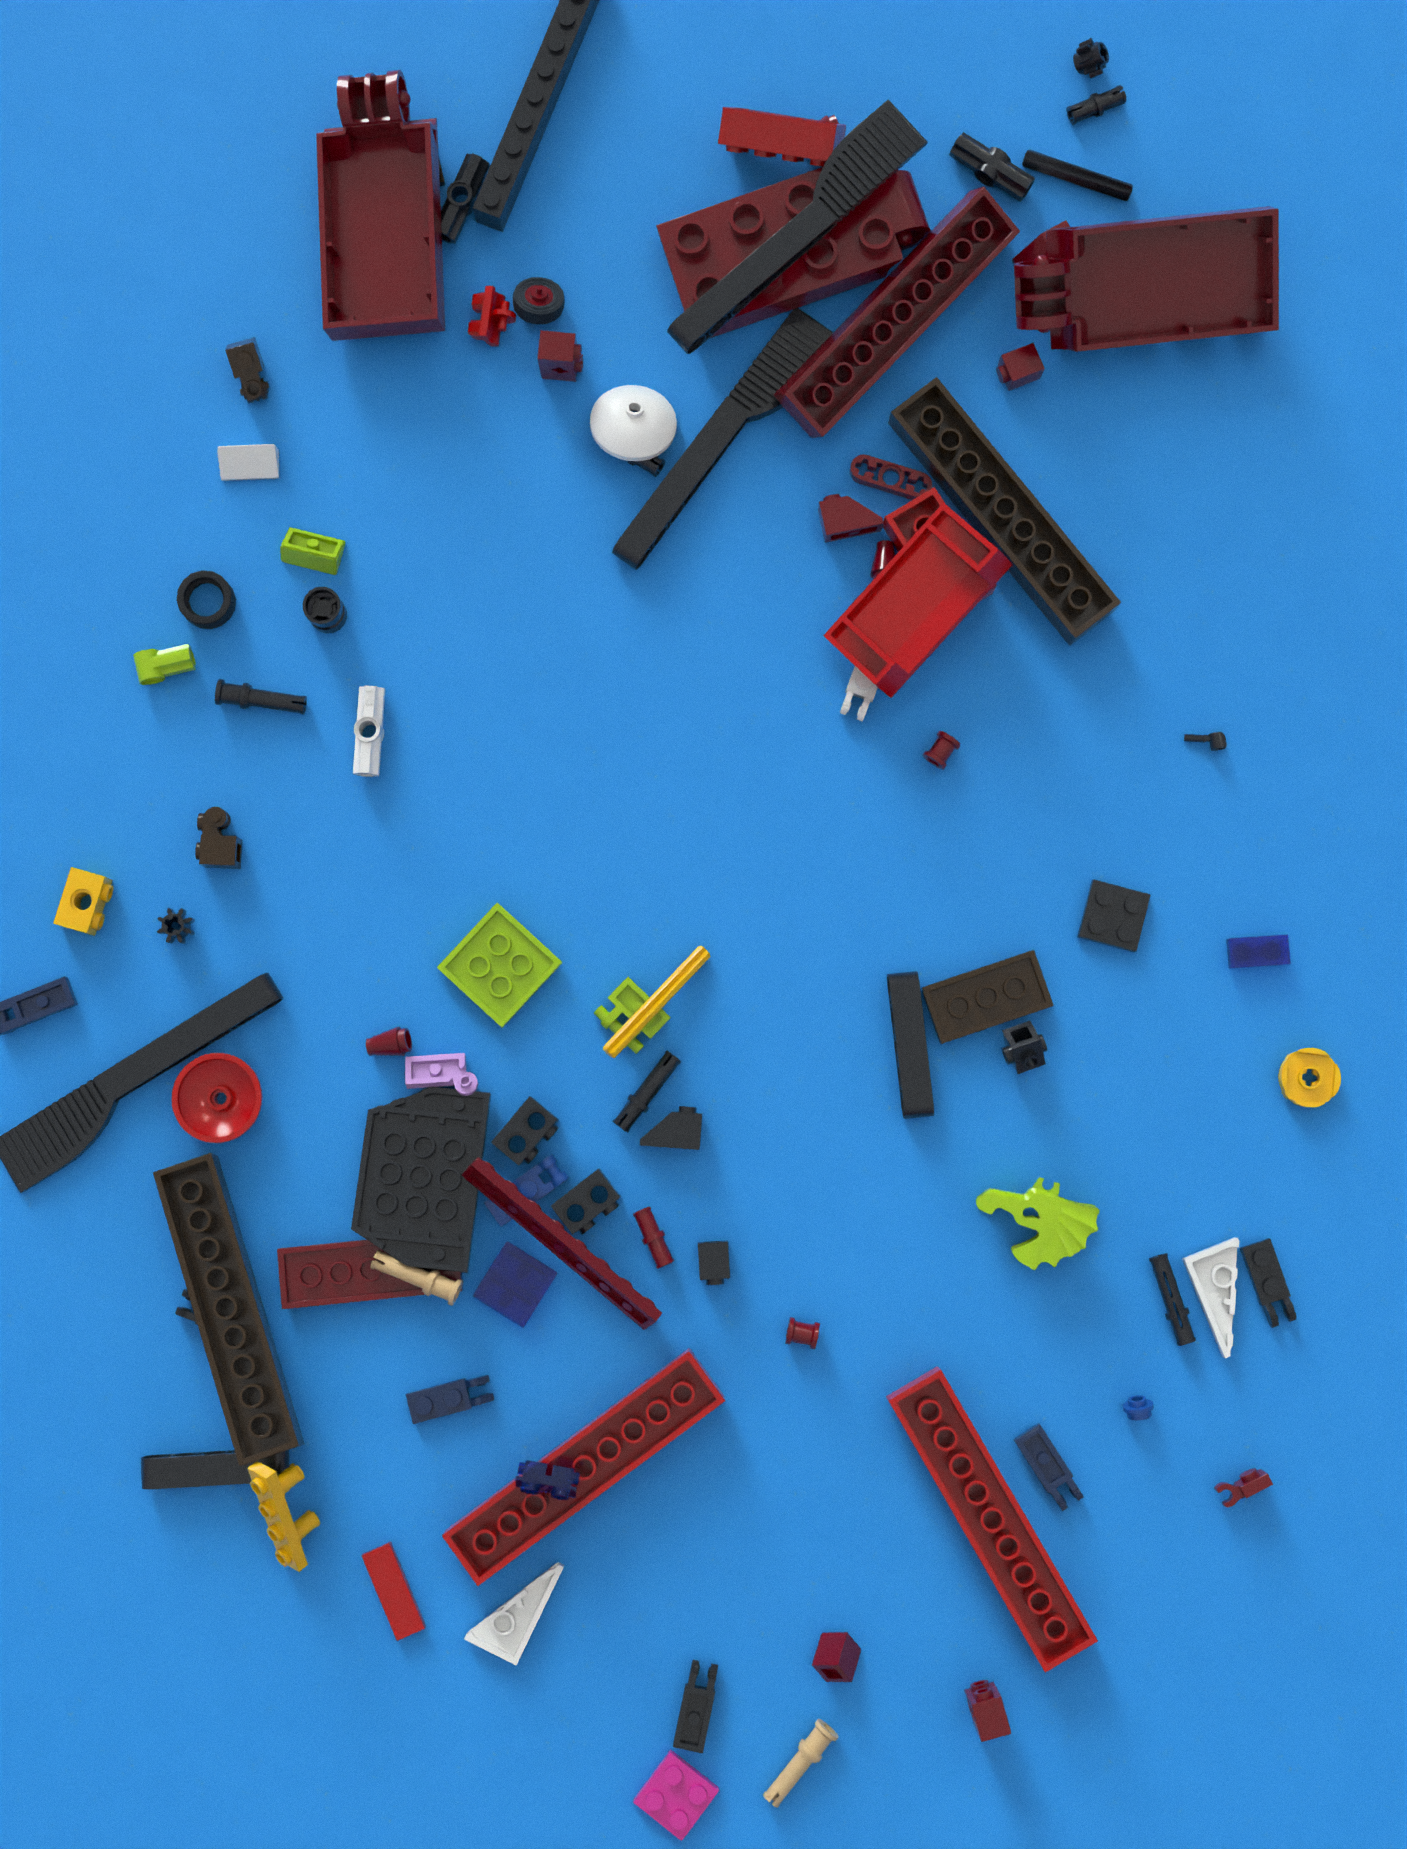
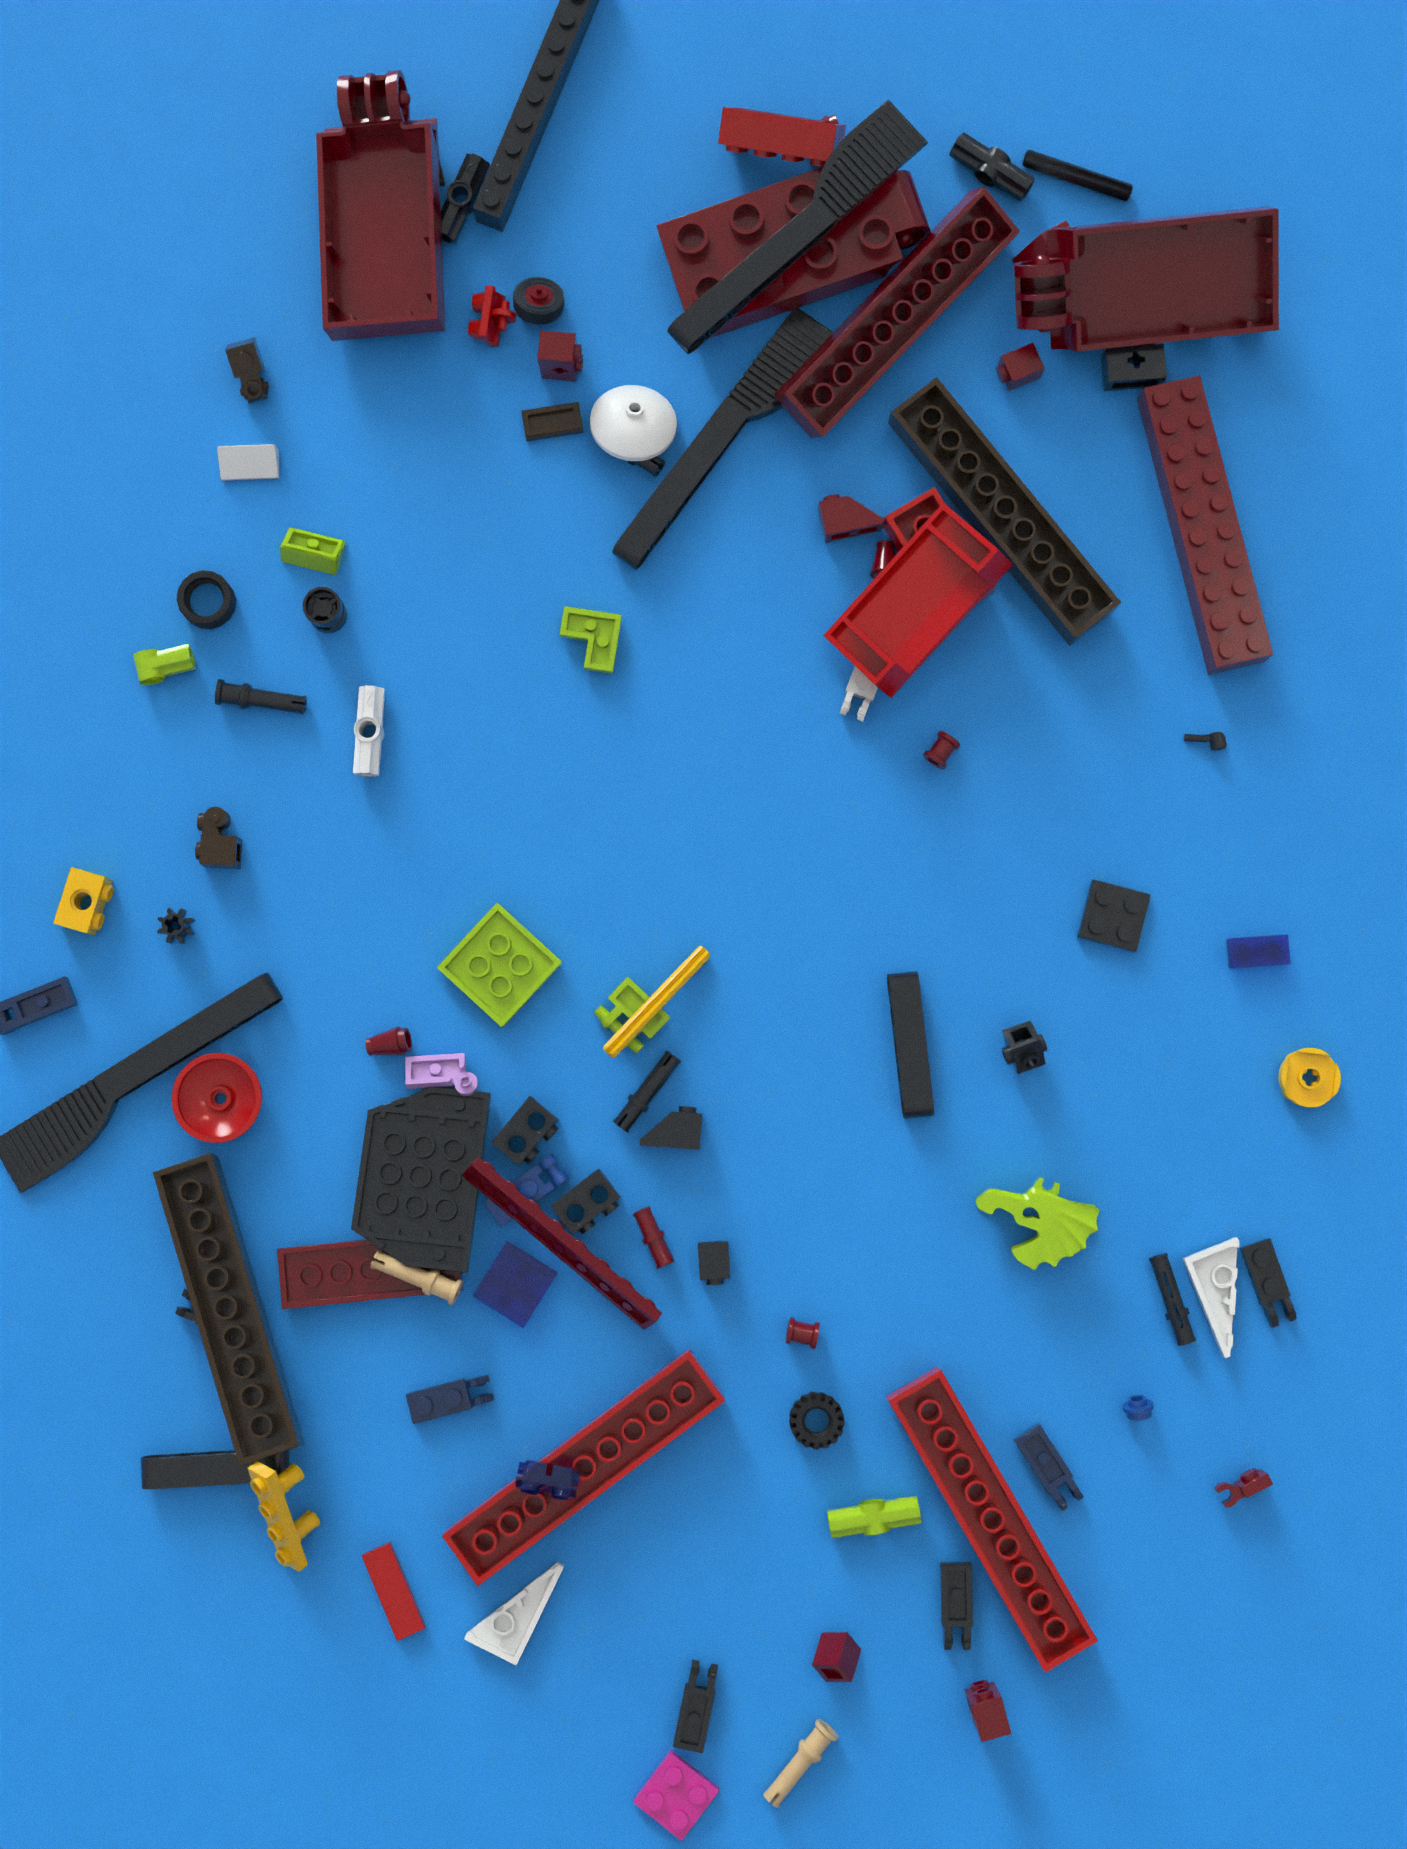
(552, 421): none -> dark brown tile
(599, 630): none -> lime plate
(830, 1433): none -> black tyre
(874, 1516): none -> lime piece
(885, 466): dark red beam -> none
(956, 1601): none -> black hinge
(987, 996): dark brown plate -> none
(1091, 58): black gear -> none
(1096, 104): black pin -> none
(1121, 375): none -> black brick
(1204, 525): none -> dark red brick

